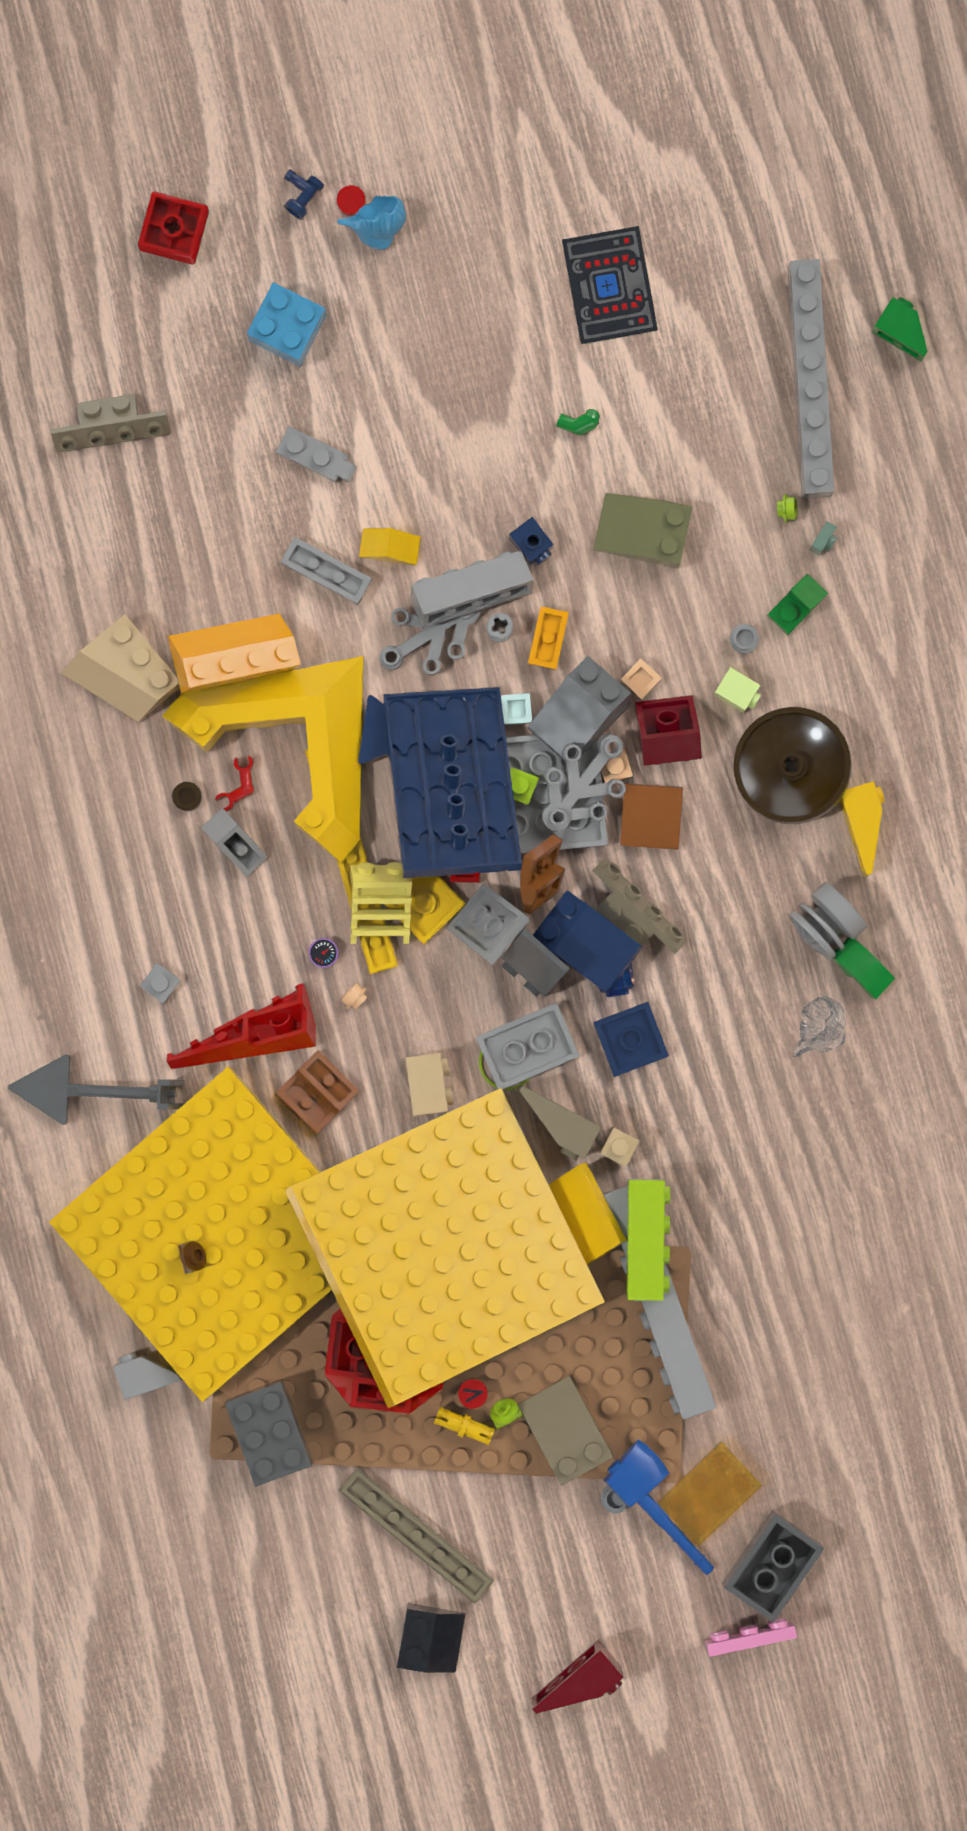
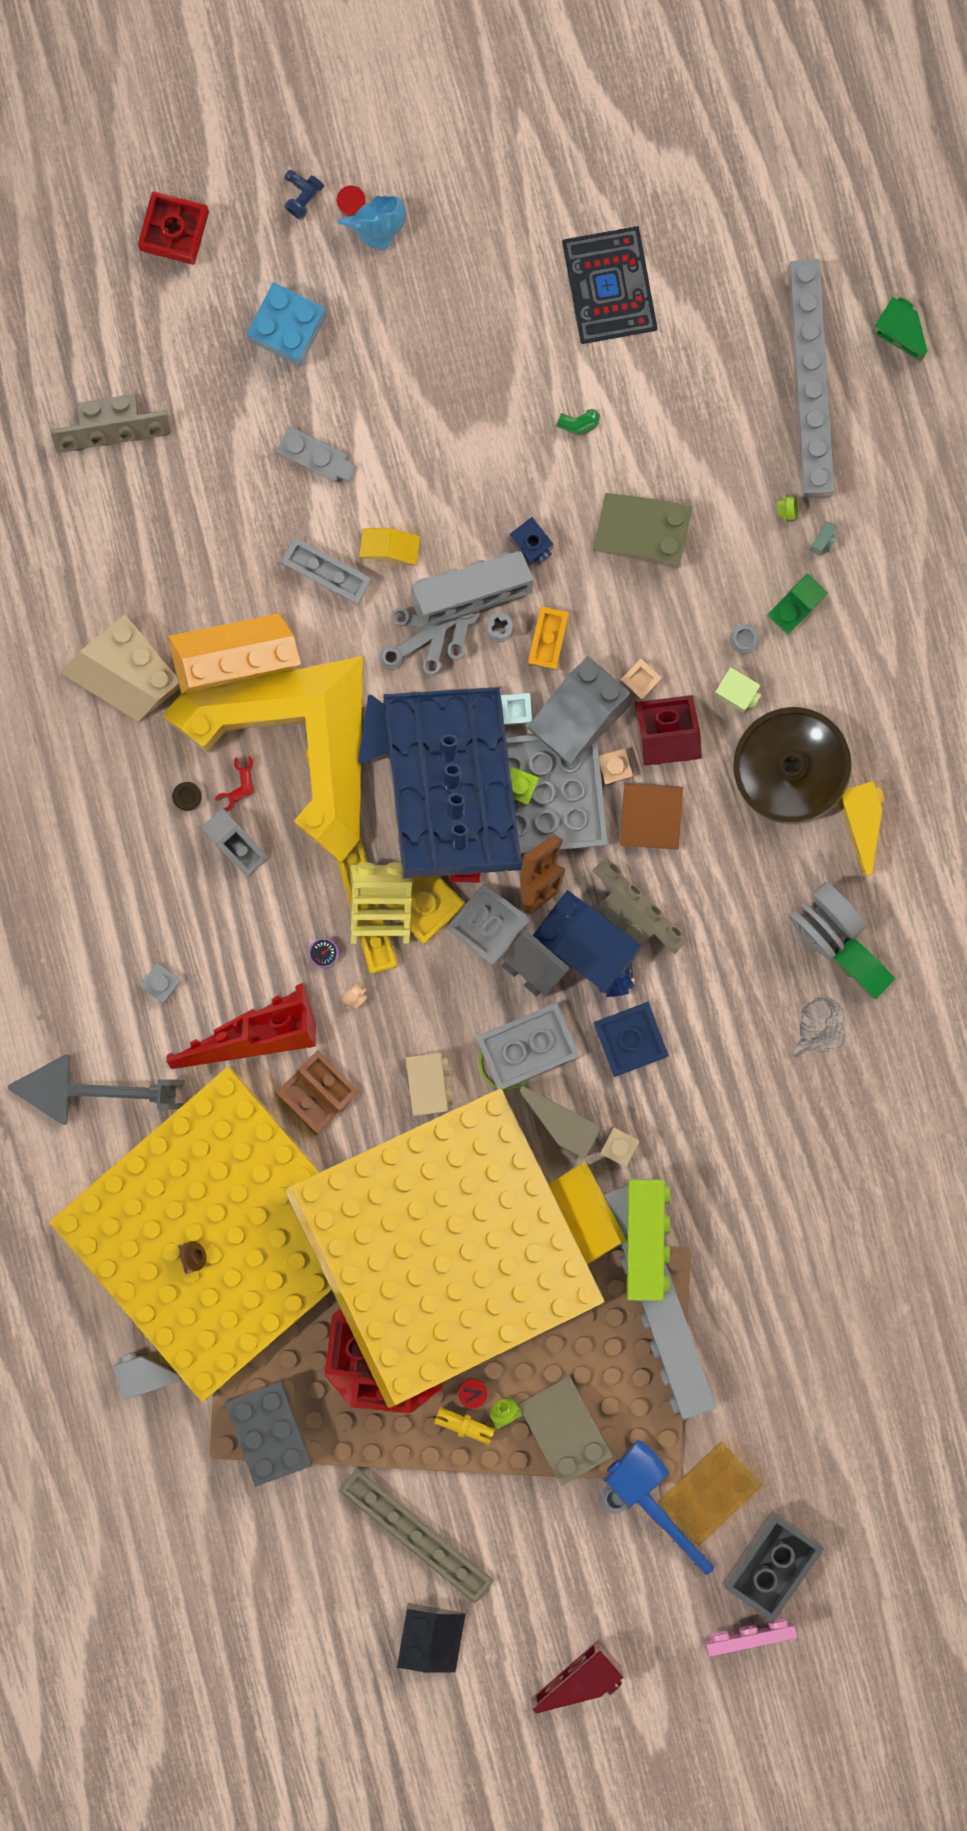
(579, 786): light grey plant -> none

